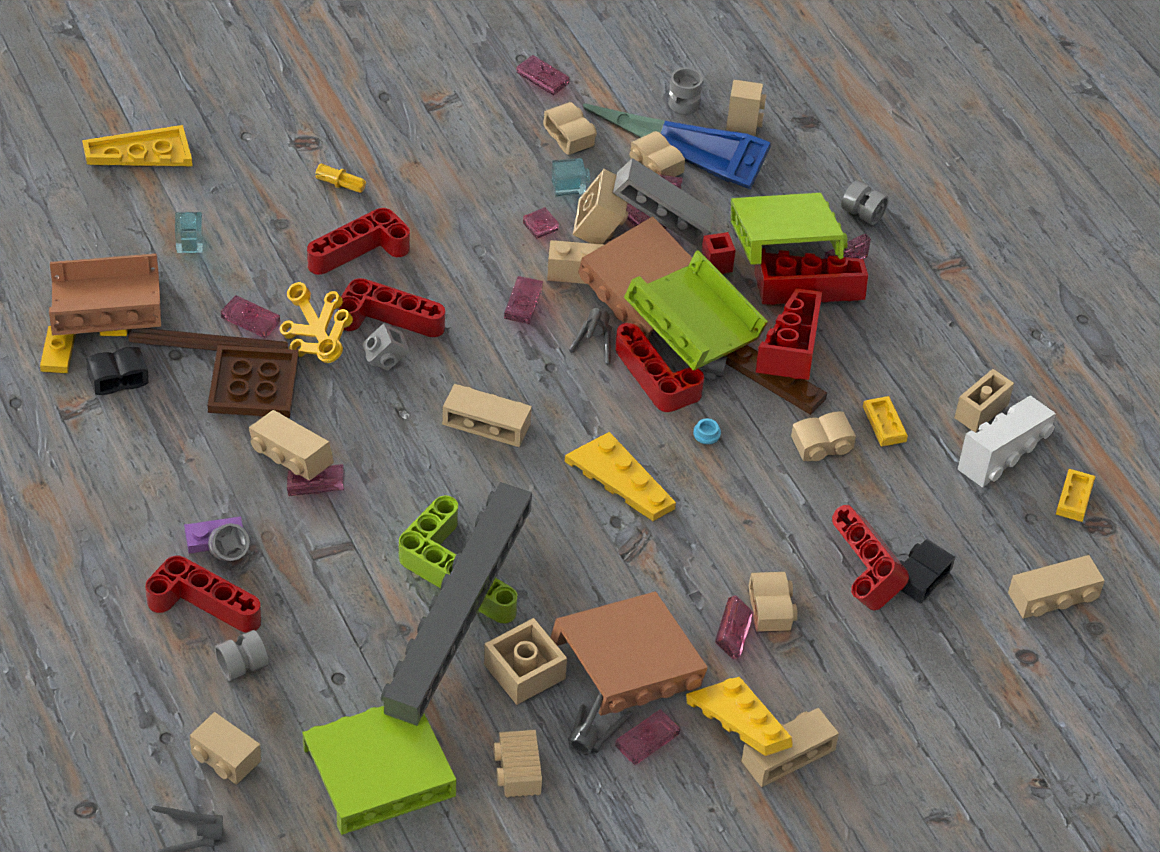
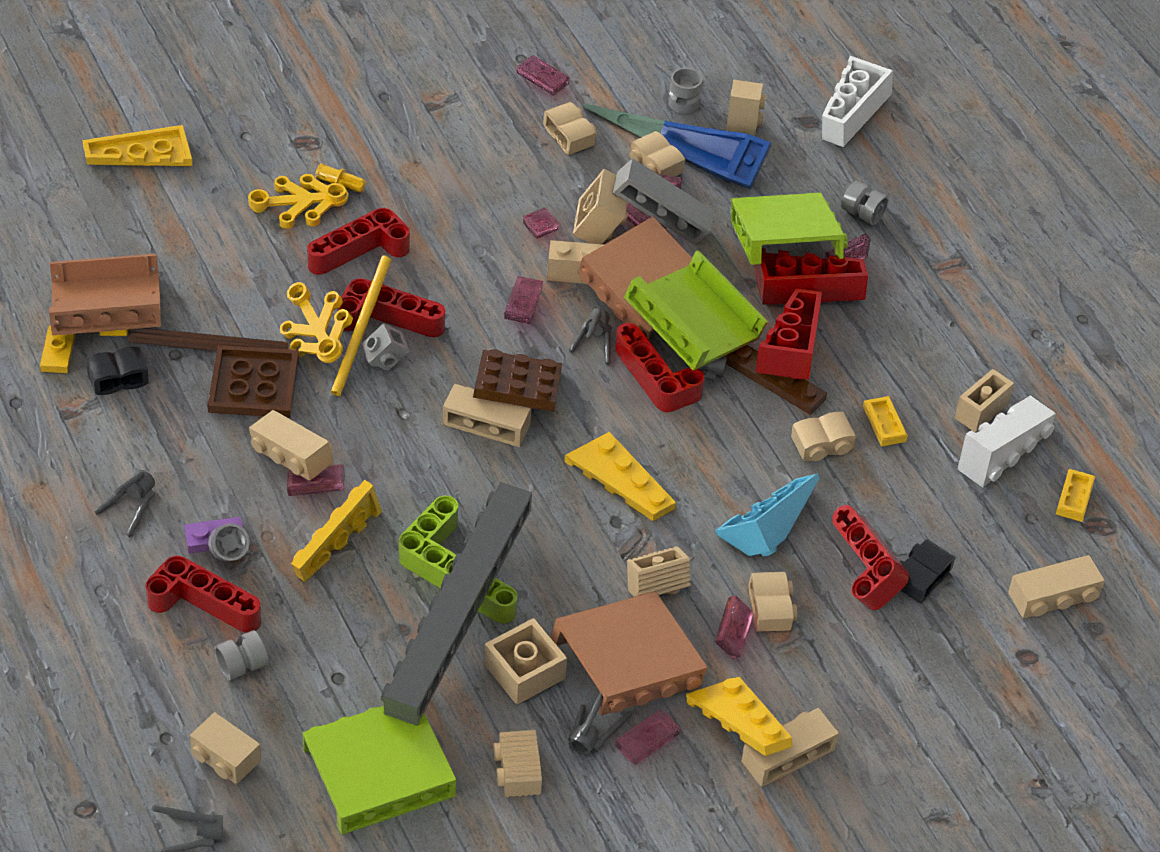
(137, 487): none -> dark grey plant
(189, 232): clear light blue brick -> none
(250, 316): clear pink plate -> none
(331, 195): none -> yellow plant
(334, 534): none -> yellow wing
(361, 325): none -> yellow piece
(518, 380): none -> reddish brown plate
(569, 177): clear light blue brick -> none
(659, 572): none -> tan brick
(707, 431): medium azure plate -> none
(719, 251): red brick -> none
(769, 520): none -> medium azure wedge
(855, 100): none -> white wedge

